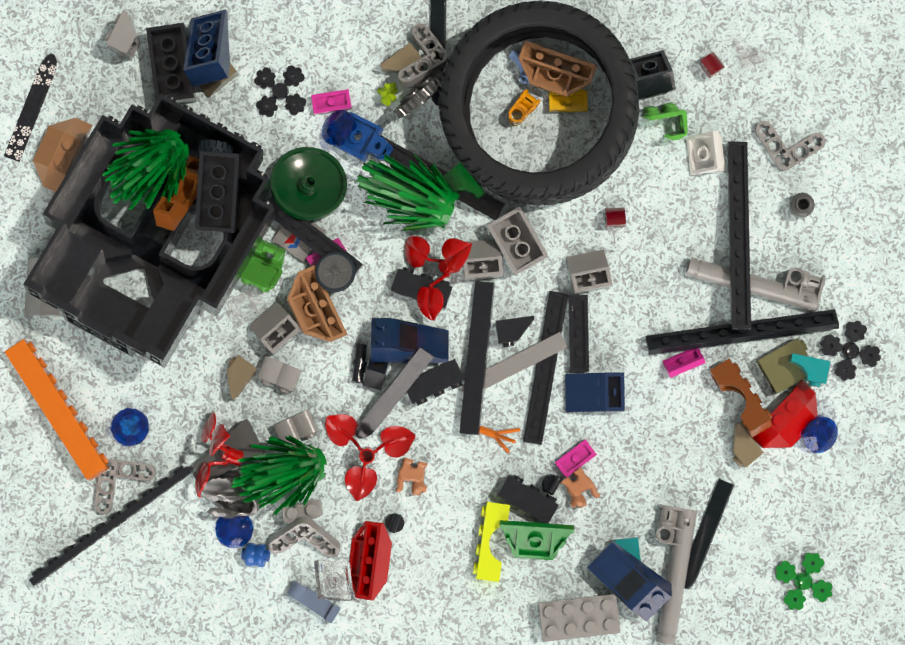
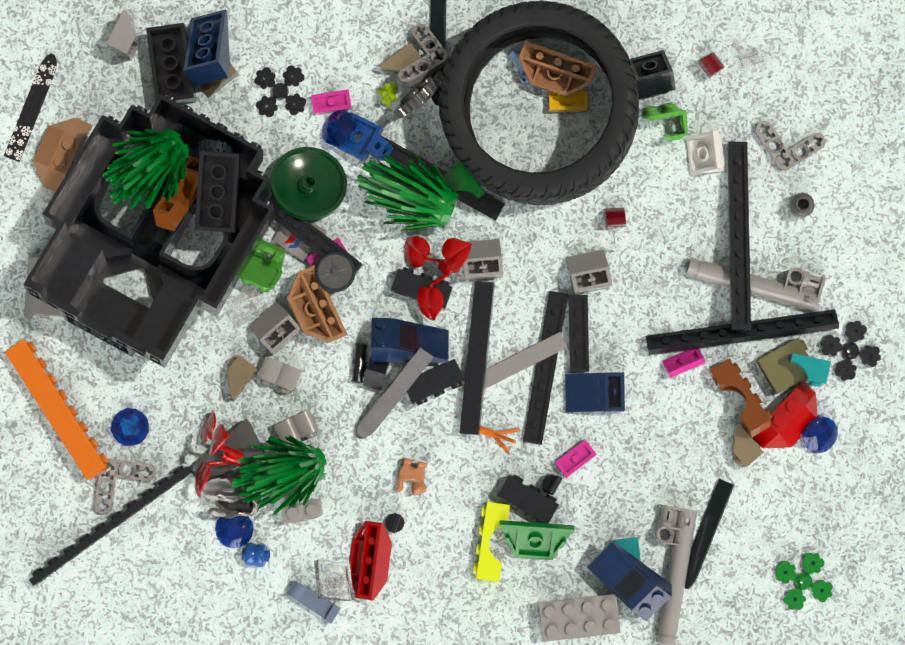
(307, 531): light grey beam -> none
(362, 480): red plant -> none
(512, 329): black slope -> none
(517, 241): light grey slope -> none
(524, 105): light orange piece -> none
(579, 486): nougat animal -> none

